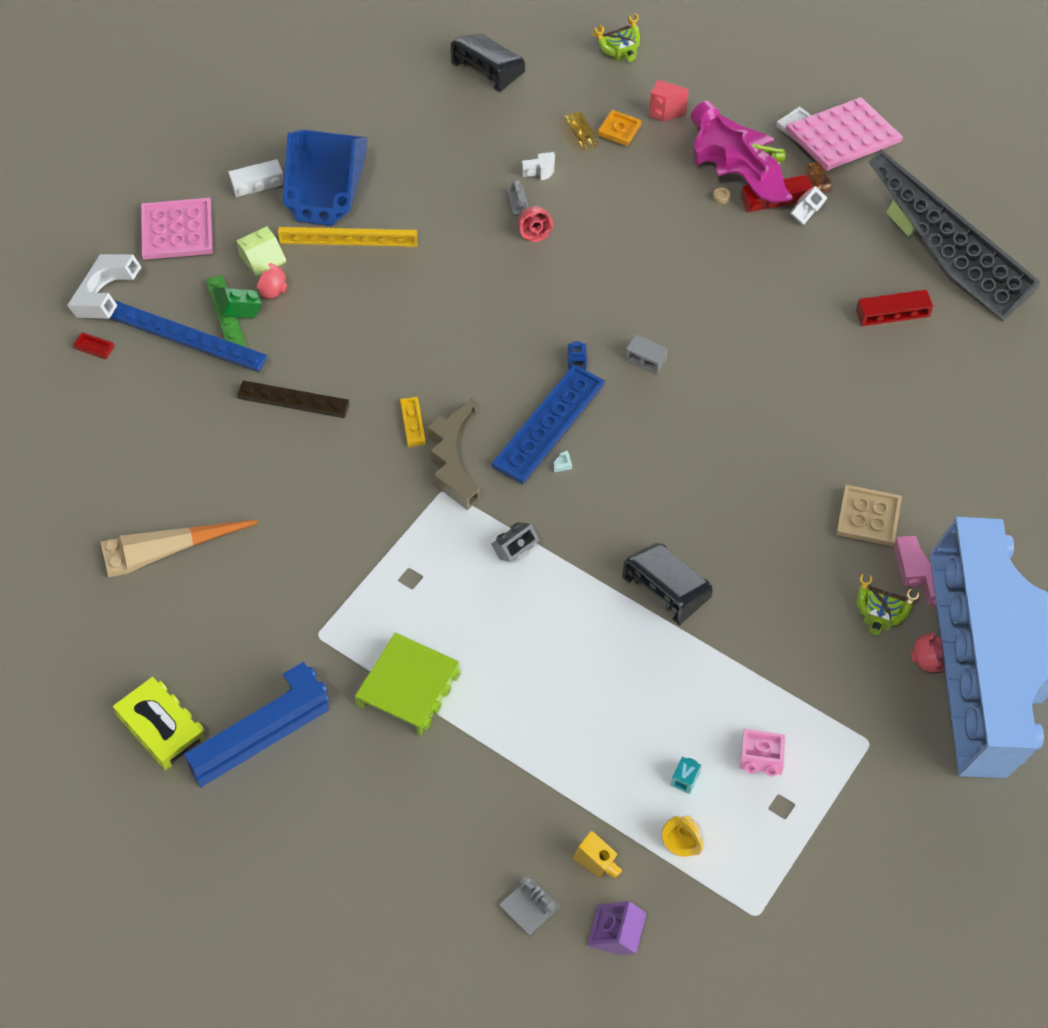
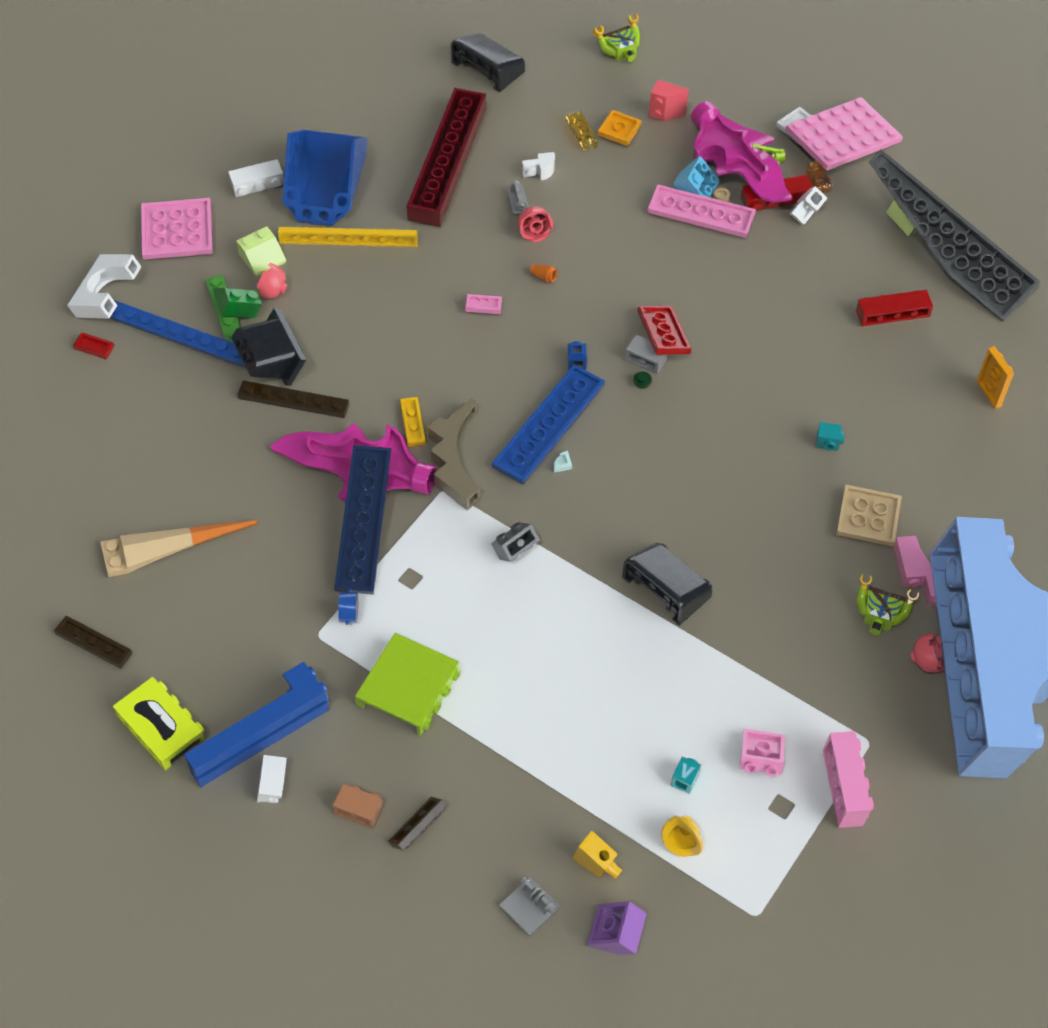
(93, 642): none -> dark brown plate
(270, 348): none -> black windscreen
(271, 779): none -> white hinge
(334, 454): none -> dark pink piece
(348, 607): none -> blue piece
(358, 805): none -> nougat brick
(363, 519): none -> dark blue plate
(417, 823): none -> dark brown plate
(446, 157): none -> dark red brick
(483, 304): none -> bright pink plate
(544, 272): none -> orange cone
(642, 379): none -> dark green plate
(664, 330): none -> red tile
(697, 178): none -> medium azure slope
(701, 211): none -> bright pink plate
(829, 436): none -> teal brick
(847, 779): none -> bright pink brick
(995, 377): none -> light orange plate

